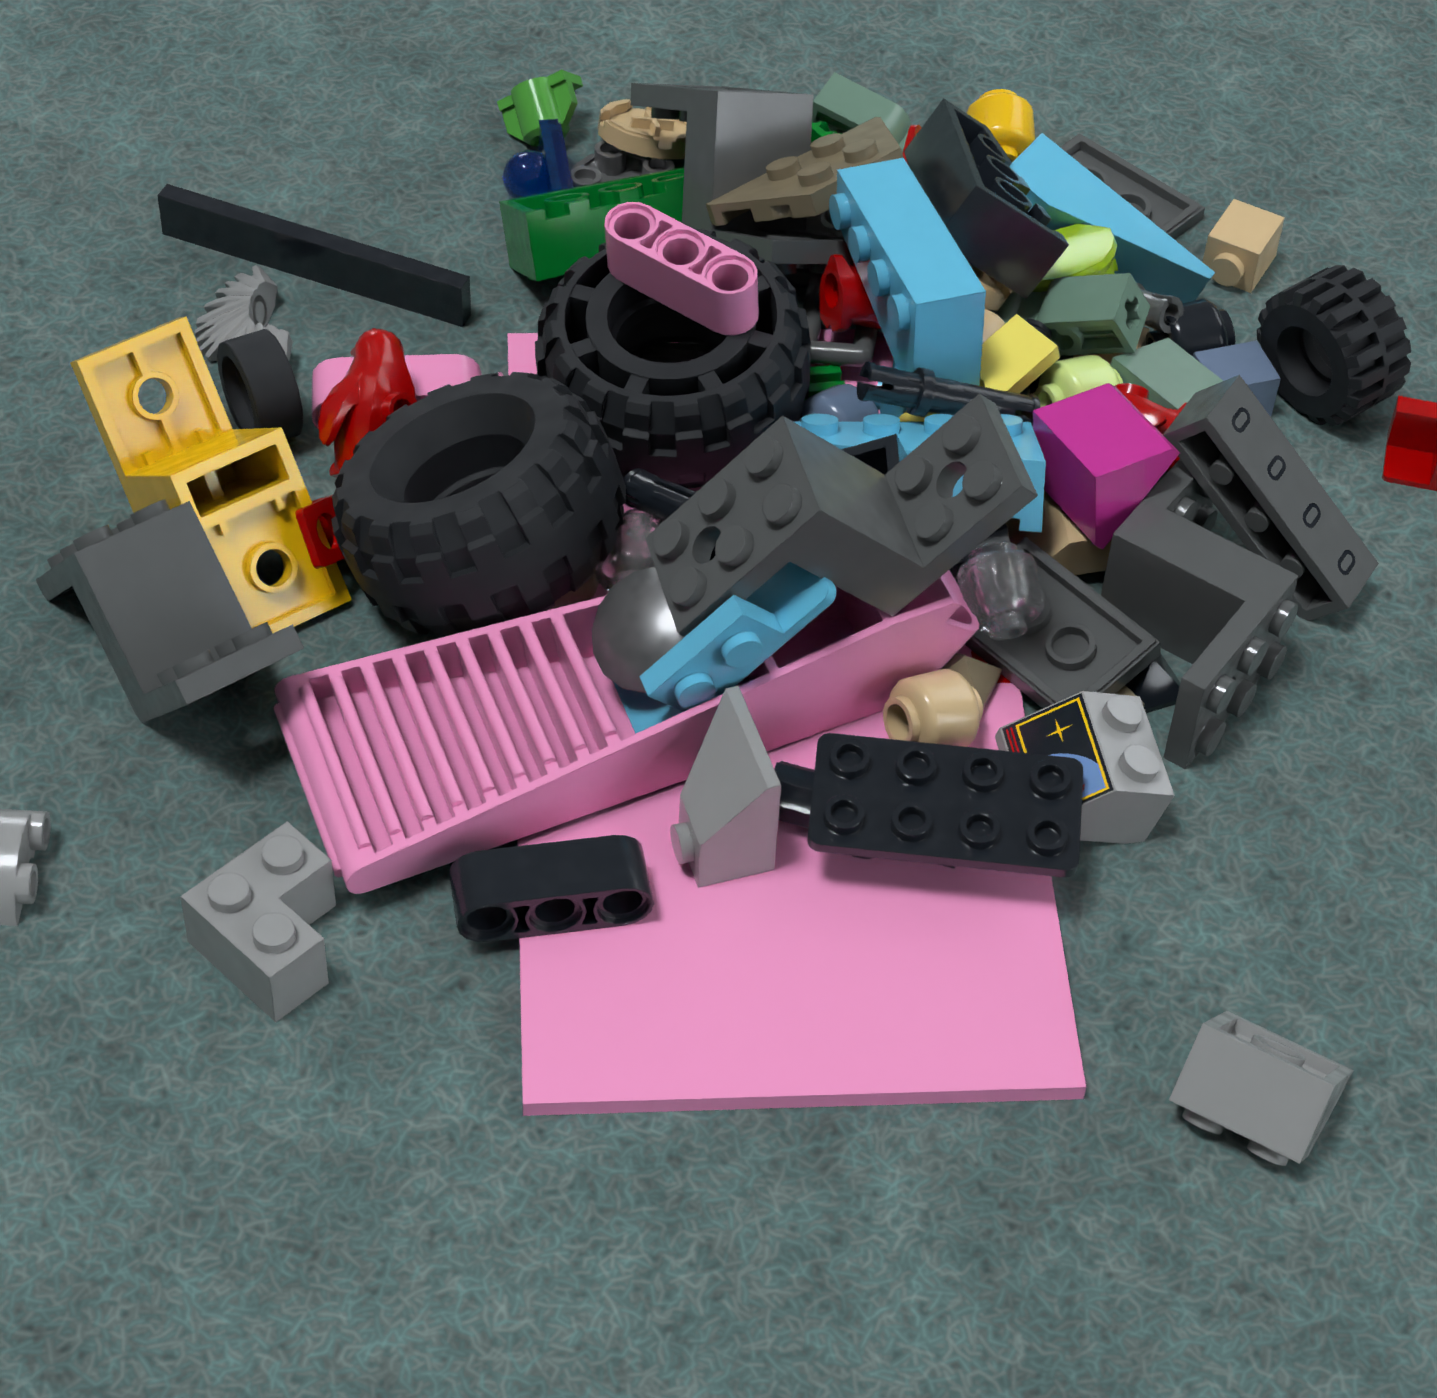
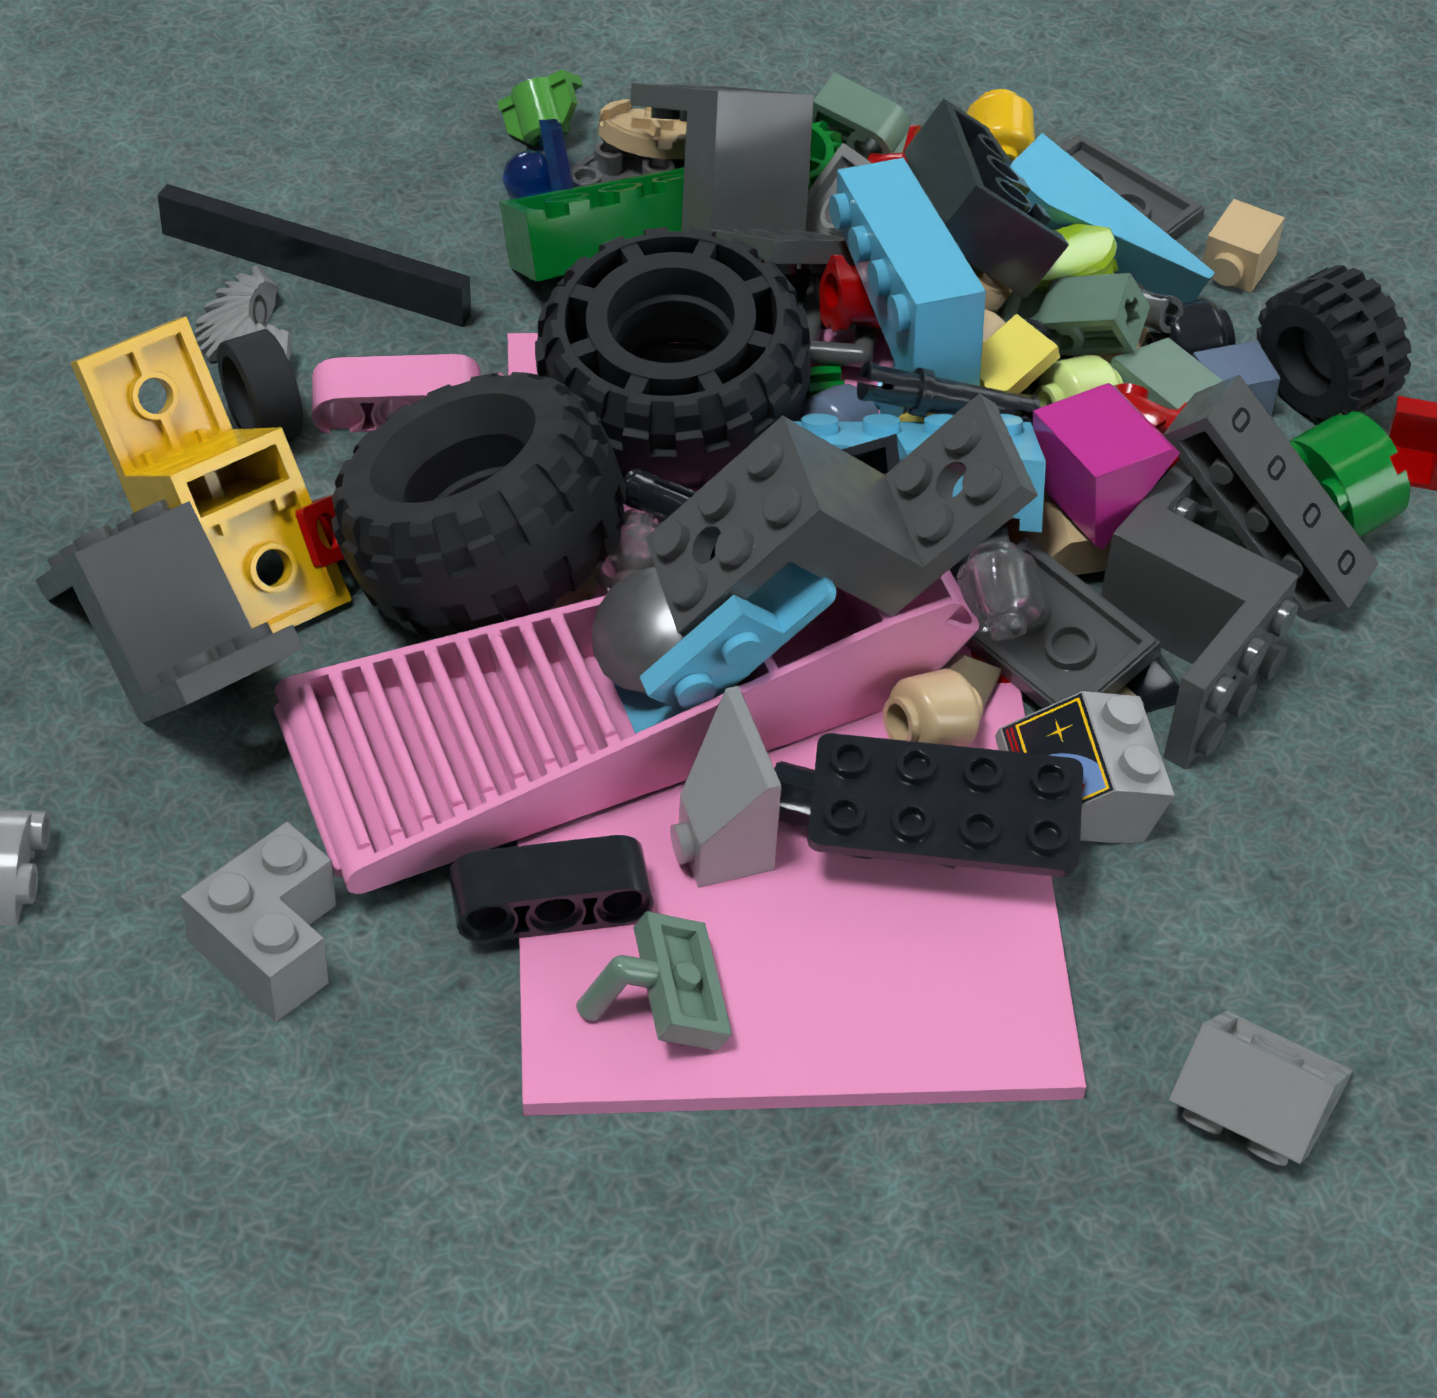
(367, 394): red animal -> none
(679, 981): none -> sand green plate
(682, 268): bright pink beam -> none
(805, 183): dark tan wing -> none
(1355, 470): none -> green brick

